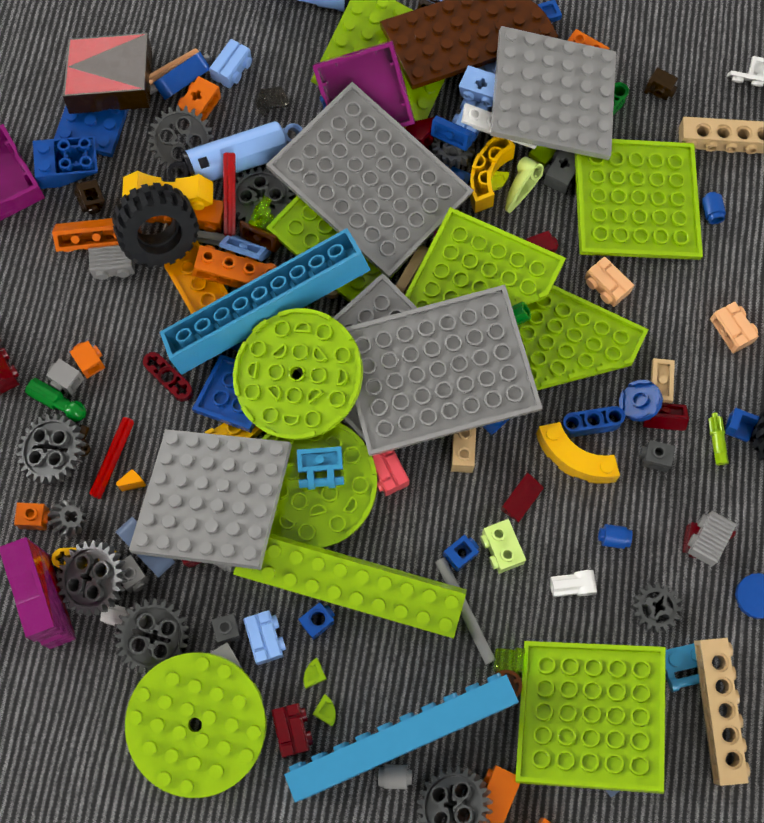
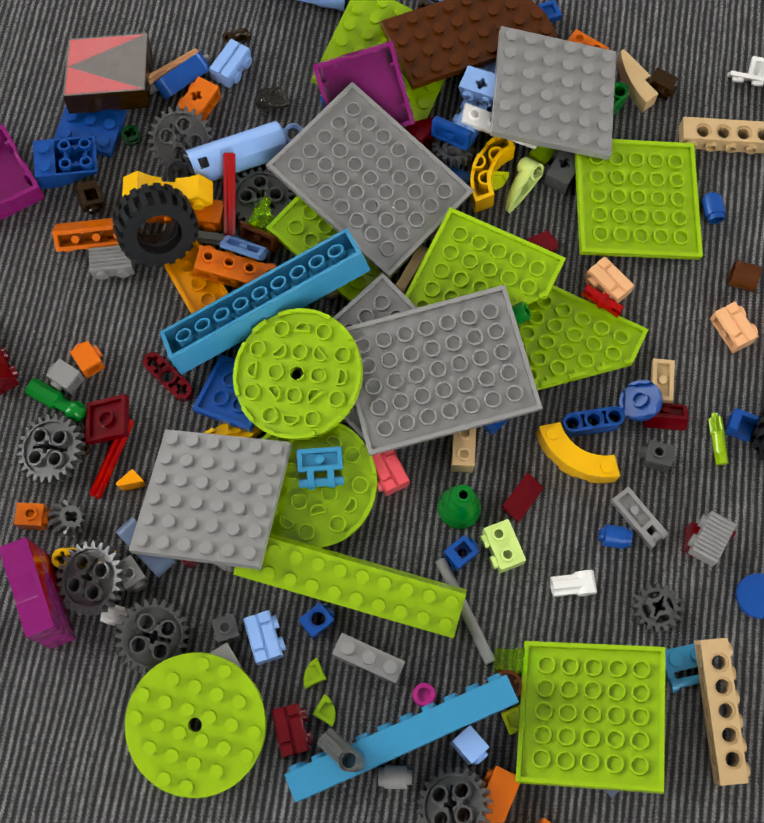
(107, 419): none -> dark red plate
(135, 139): none -> dark green bush
(238, 35): none -> dark brown arm
(340, 750): none -> dark grey piece
(368, 658): none -> light grey arch
(423, 694): none -> dark pink tile
(459, 507): none -> green cone
(470, 746): none -> light blue brick
(511, 719): none -> neon yellow tile
(602, 300): none -> red pin
(637, 81): none -> tan slope
(639, 517): none -> light grey plate
(744, 276): none -> reddish brown piece

